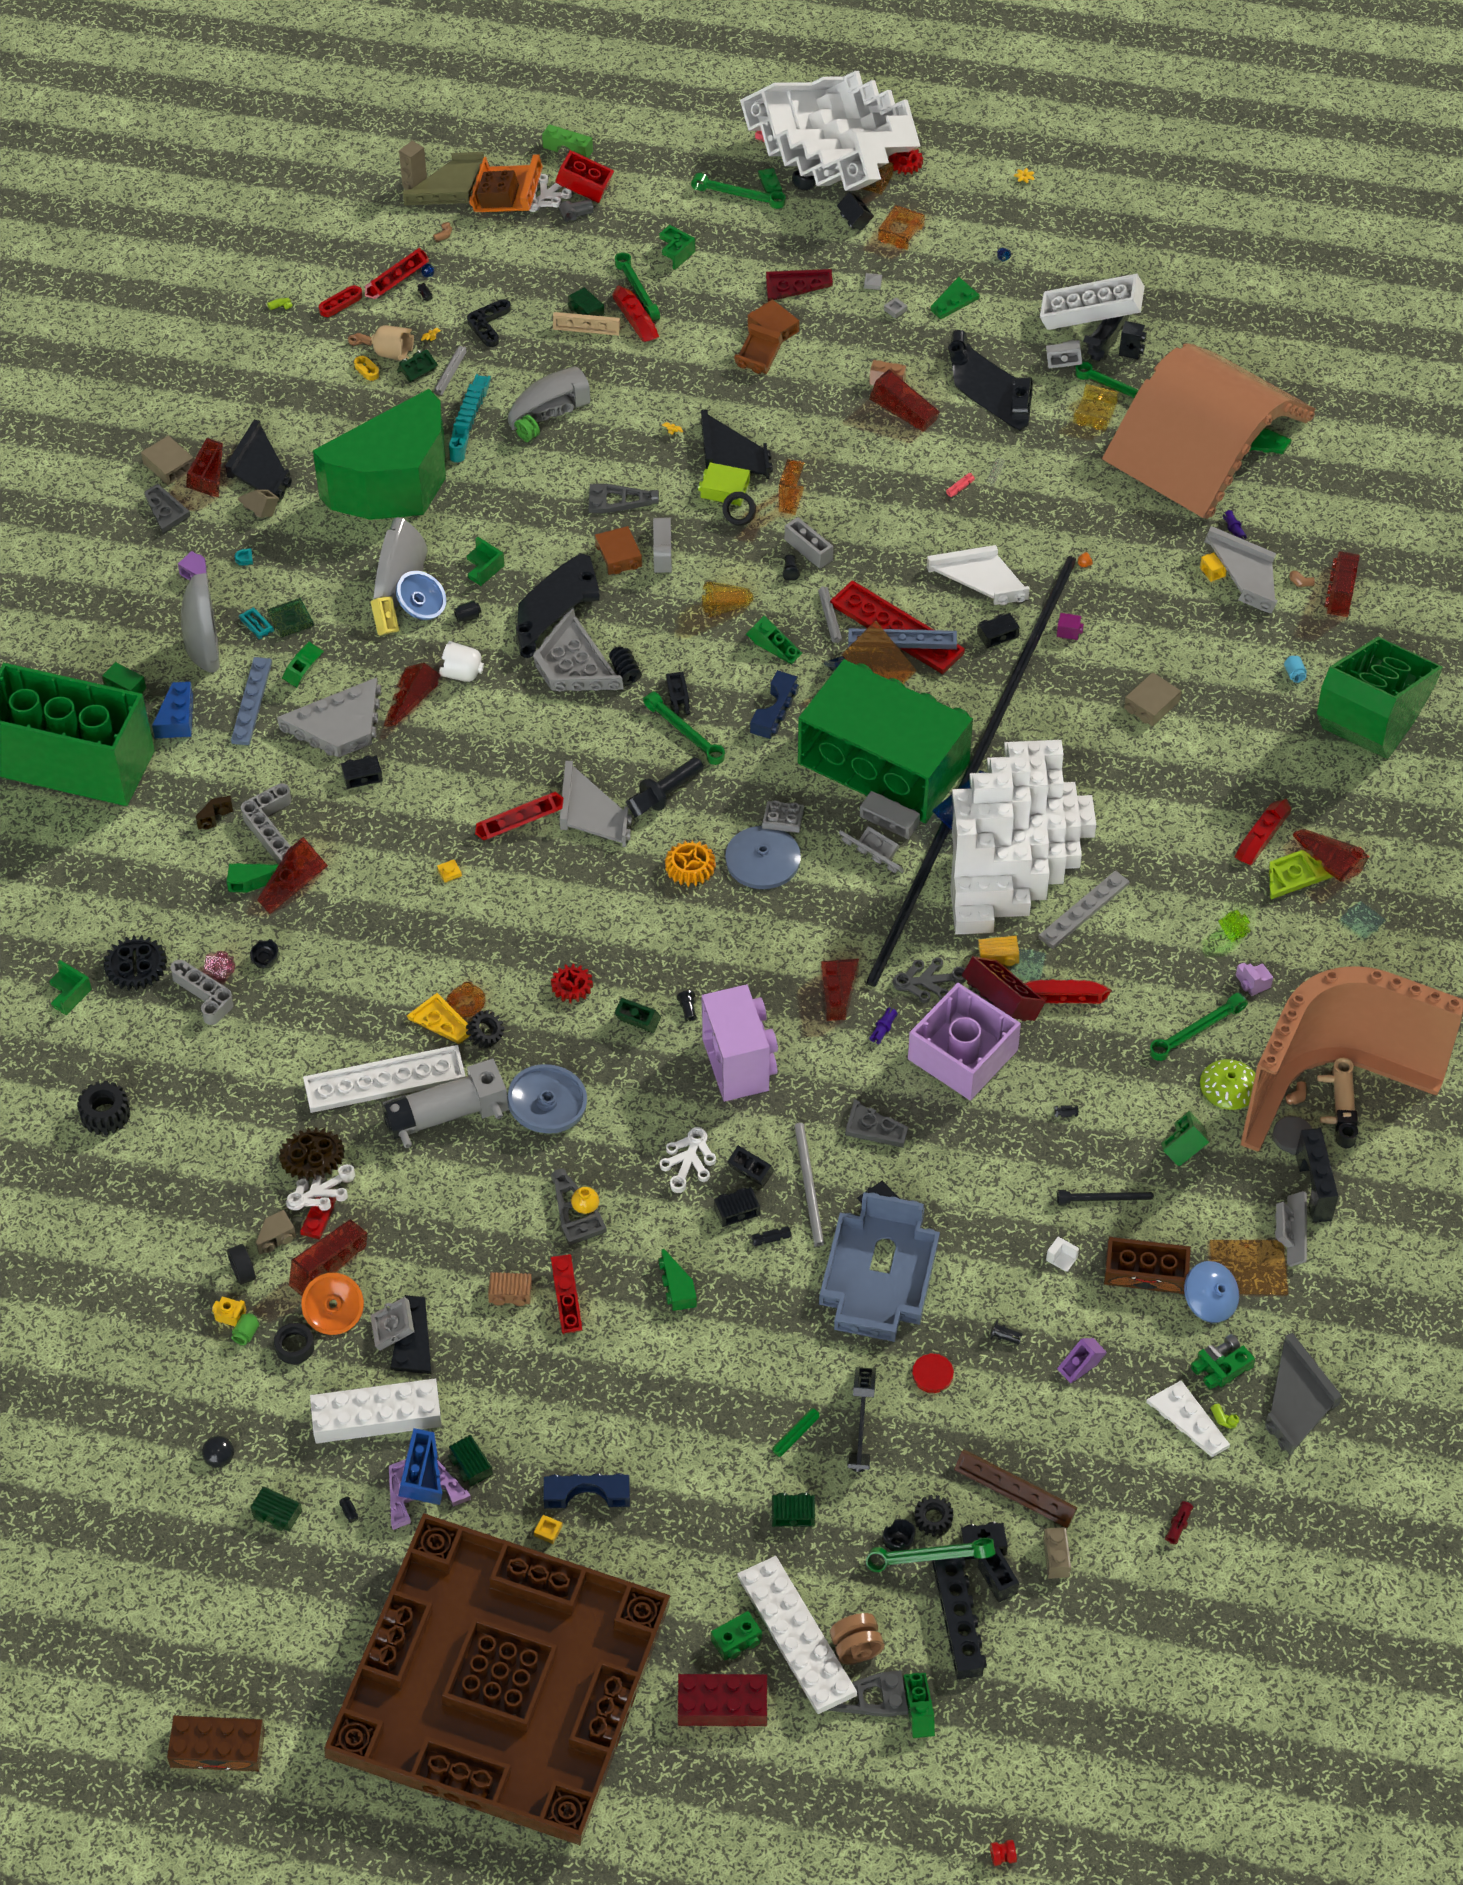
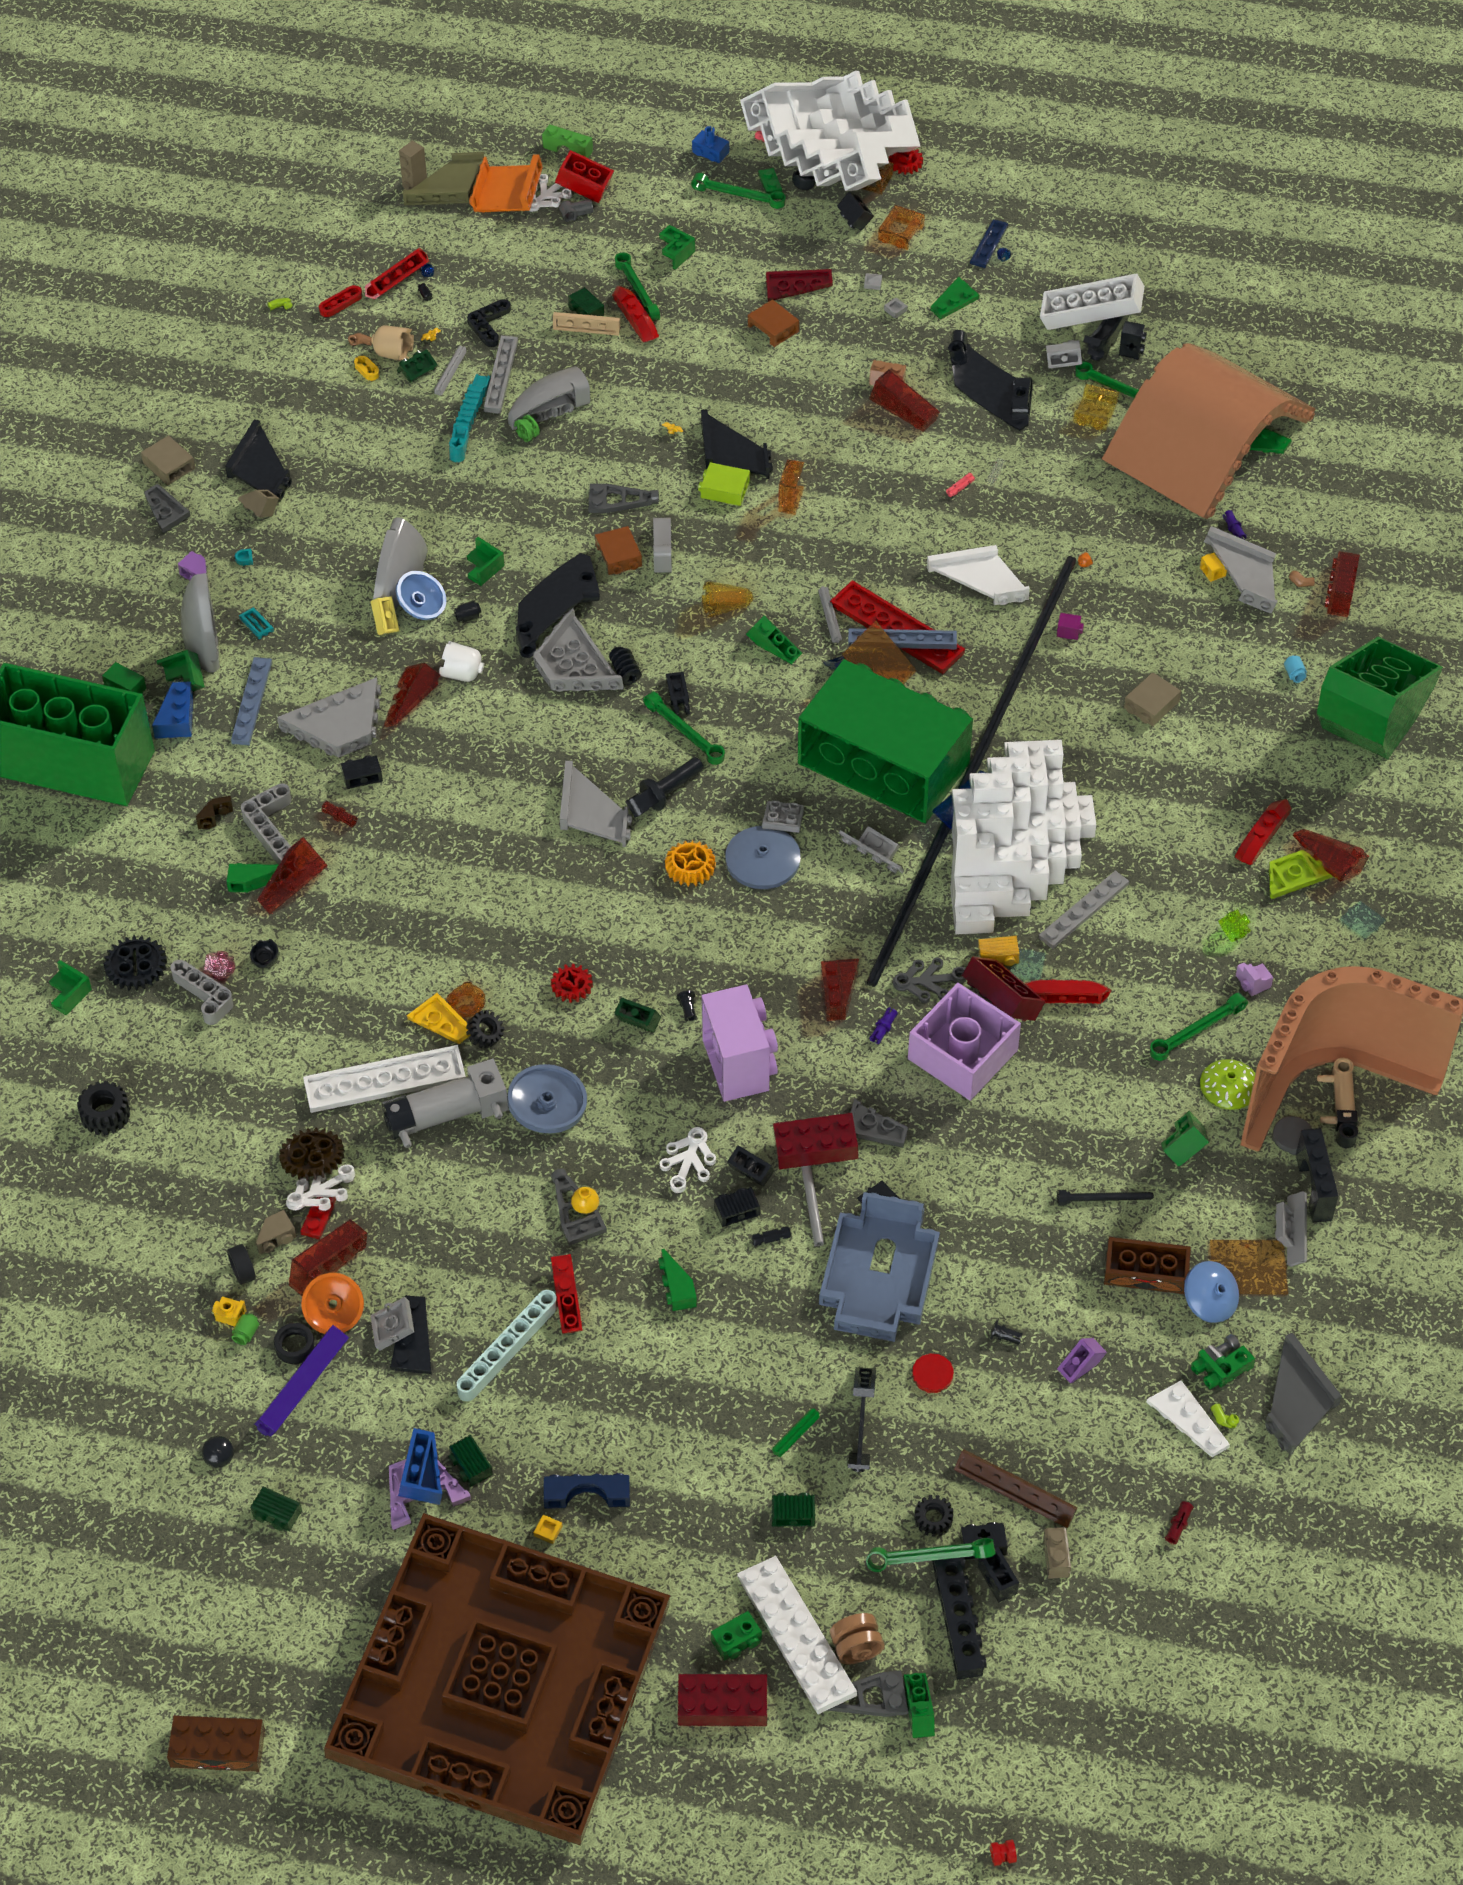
(184, 665): none -> green panel
(206, 469): clear red wedge -> none
(290, 617): clear green plate -> none
(301, 1381): none -> dark purple brick
(302, 664): green slope -> none
(339, 814): none -> clear red pin
(348, 1509): black piece -> none
(375, 1411): white brick -> none
(387, 463): green brick -> none
(444, 234): medium nougat arm -> none
(449, 870): yellow plate -> none
(497, 189): reddish brown brick -> none
(500, 374): none -> light grey plate
(505, 1354): none -> light aqua beam
(510, 1288): medium nougat brick -> none
(519, 815): red brick -> none
(710, 146): none -> blue brick
(739, 495): black tyre -> none
(759, 349): dark orange panel -> none
(766, 721): dark blue arch -> none
(790, 570): black pin -> none
(808, 542): light grey brick -> none
(815, 1141): none -> dark red brick
(889, 815): light grey brick -> none
(901, 1531): black hair -> none
(989, 243): none -> dark blue tile
(998, 630): black brick -> none
(1024, 175): yellow plant -> none
(1062, 1254): white panel -> none
(1066, 1110): black piece -> none
(1297, 1096): medium nougat arm -> none

